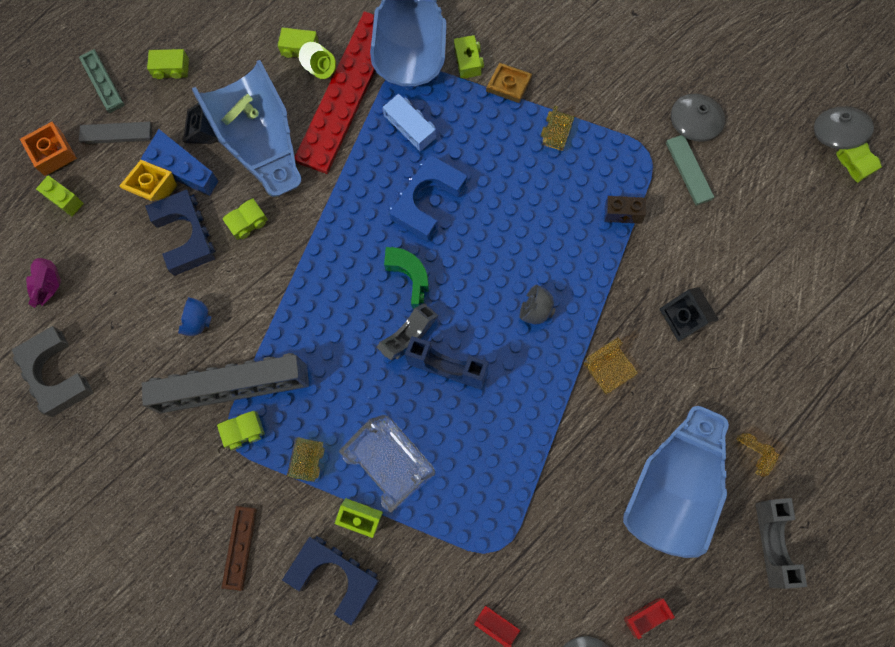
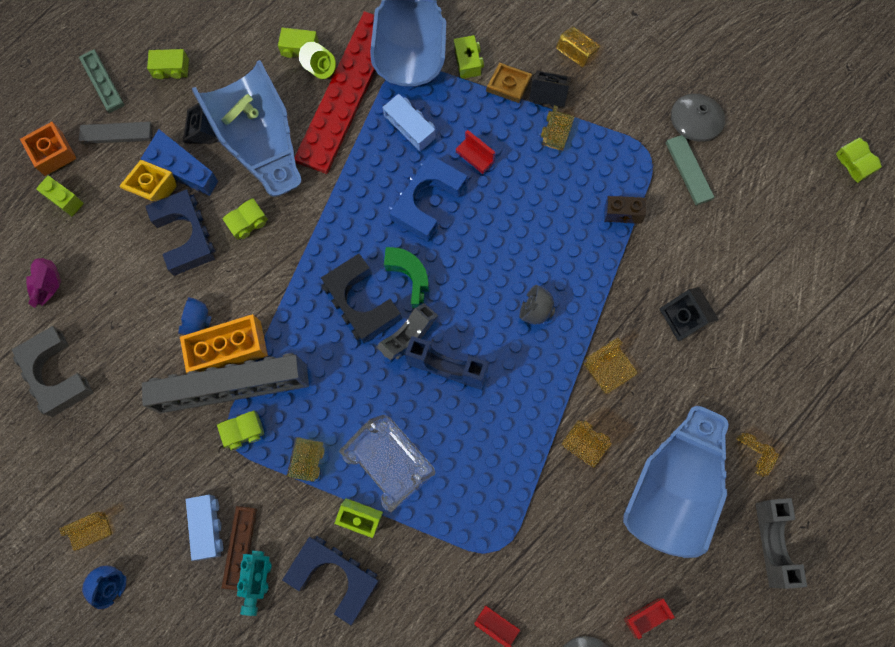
(87, 530): none -> clear yellow panel
(103, 586): none -> blue cylinder
(204, 527): none -> light blue brick
(224, 344): none -> light orange brick
(252, 581): none -> teal brick
(365, 324): none -> black arch
(476, 152): none -> red panel
(549, 89): none -> black slope
(577, 46): none -> clear yellow bracket
(586, 443): none -> clear yellow bracket
(843, 127): dark grey dish -> none

